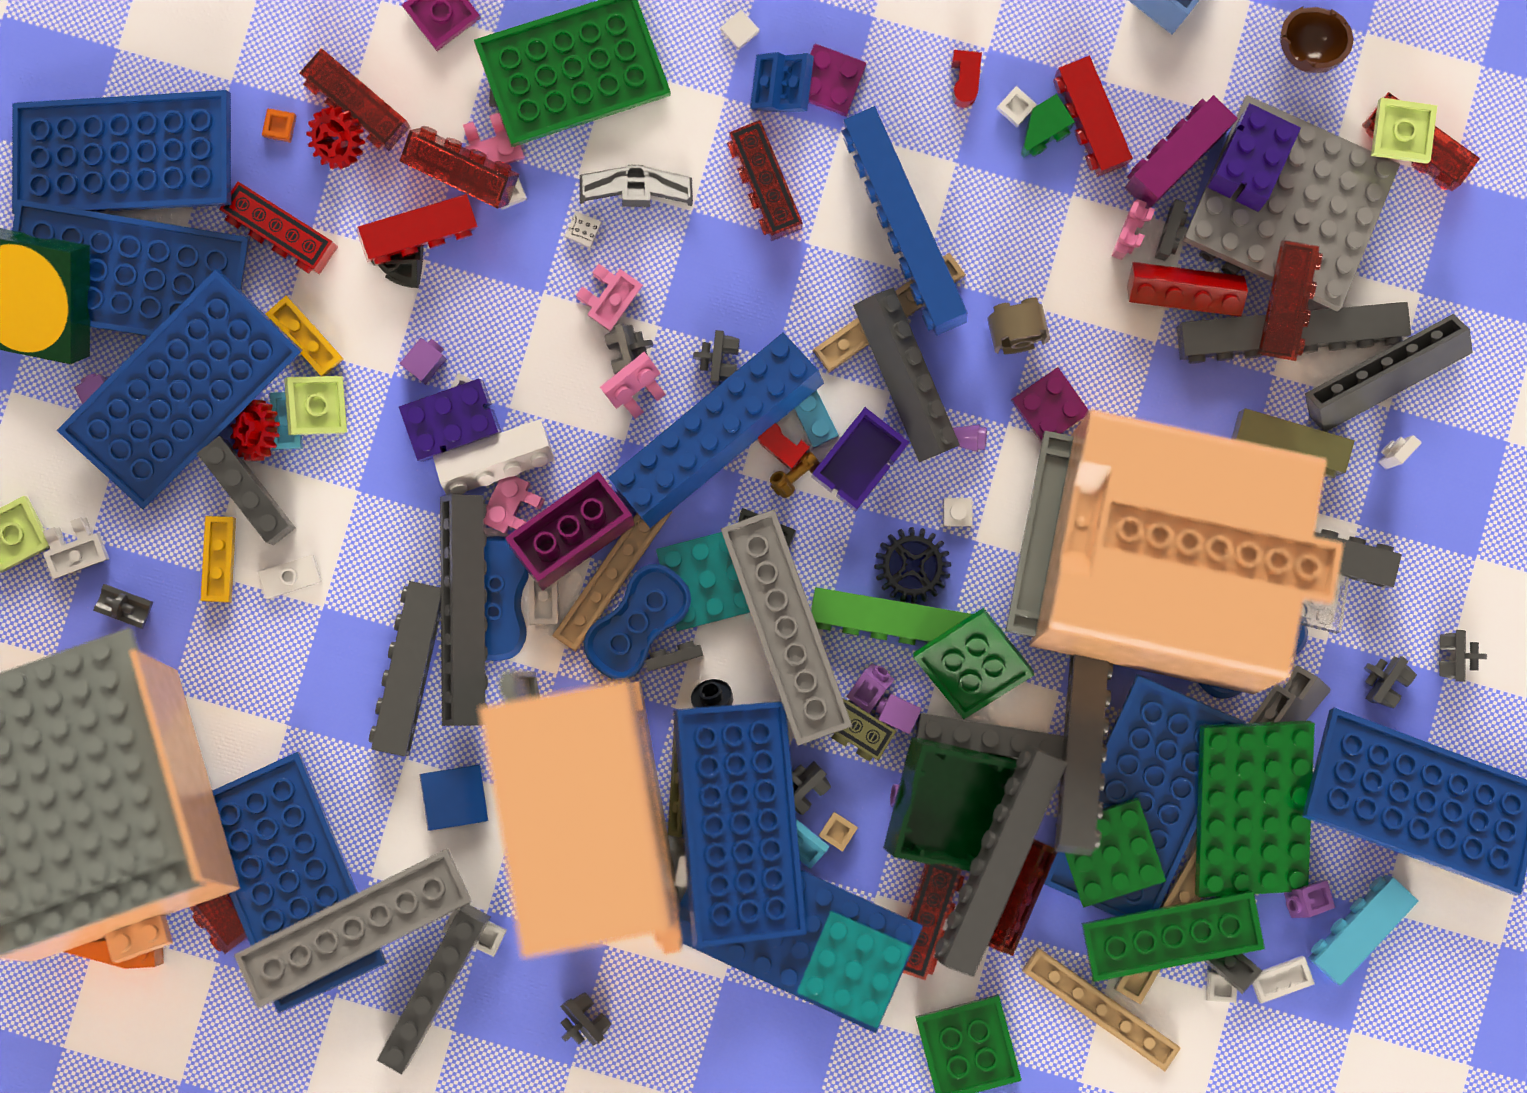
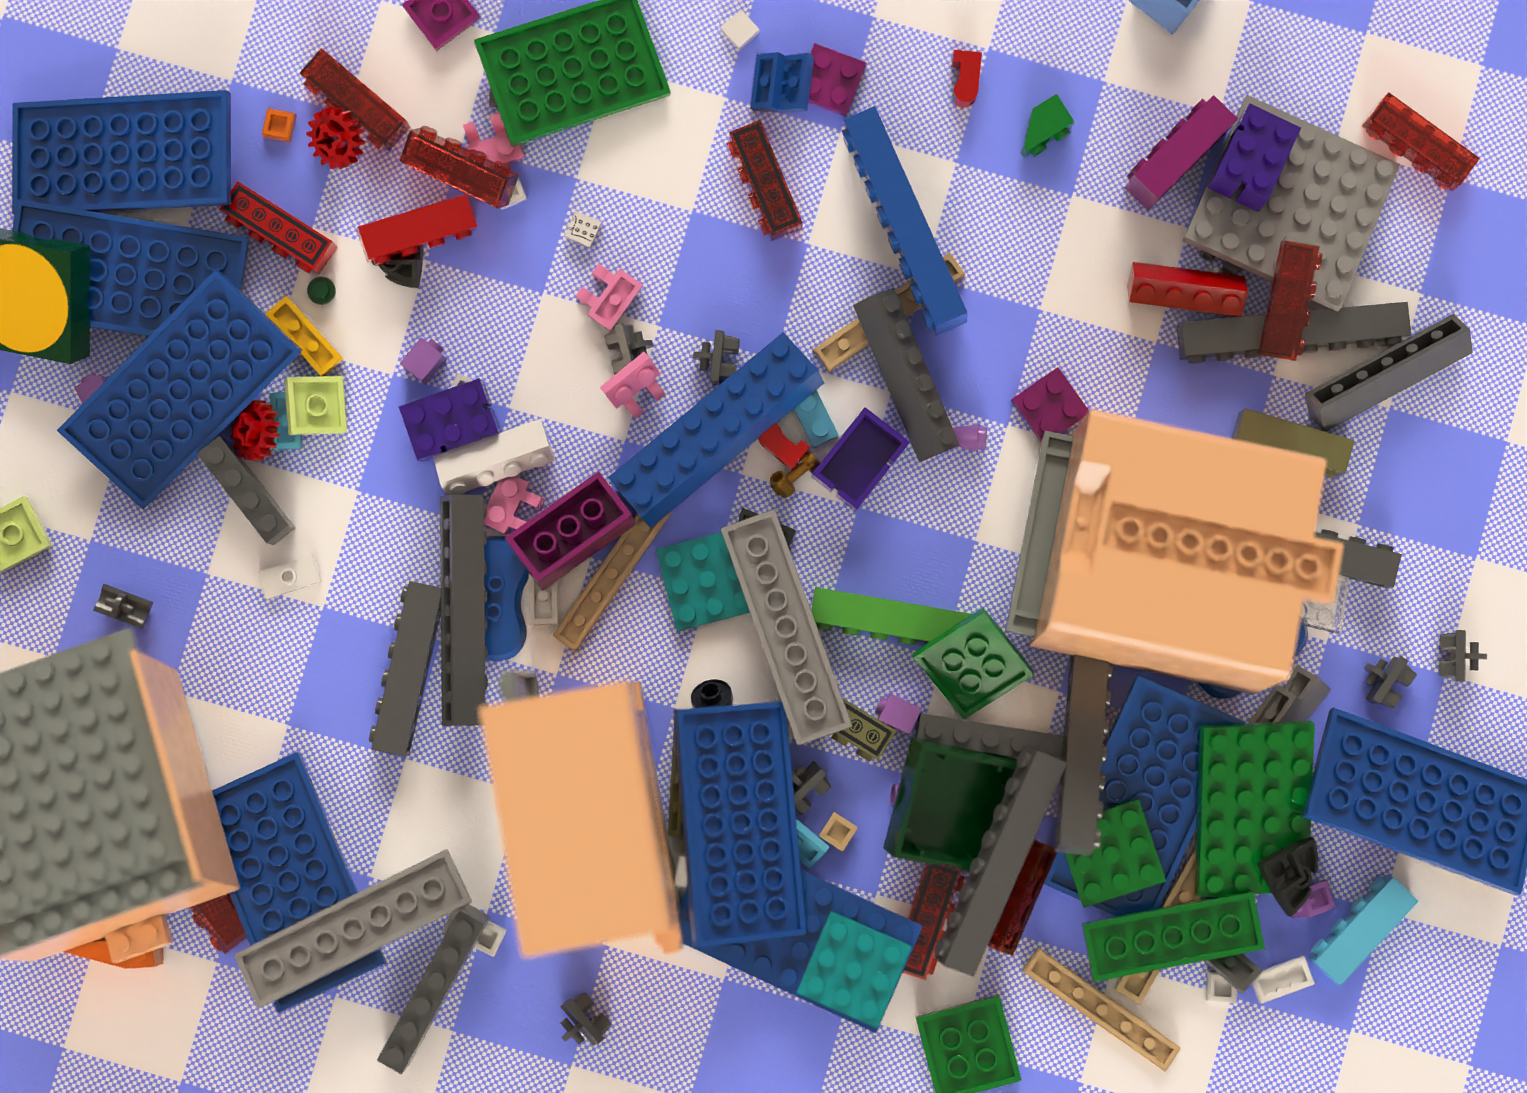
(76, 555): white plate -> none
(218, 559): yellow plate -> none
(321, 290): none -> dark green plate
(453, 797): blue slope -> none
(635, 185): plate -> none
(651, 605): blue plate -> none
(685, 652): dark grey plate -> none
(870, 687): medium lavender bracket -> none
(932, 550): black gear -> none
(957, 512): white plate -> none
(1016, 106): white plate -> none
(1018, 326): dark tan brick -> none
(1093, 116): red brick -> none
(1127, 239): bright pink plate -> none
(1175, 219): dark grey plate -> none
(1289, 873): none -> pearl dark grey brick
(1316, 39): reddish brown cylinder -> none
(1398, 451): white plate -> none
(1404, 130): yellowish green plate -> none

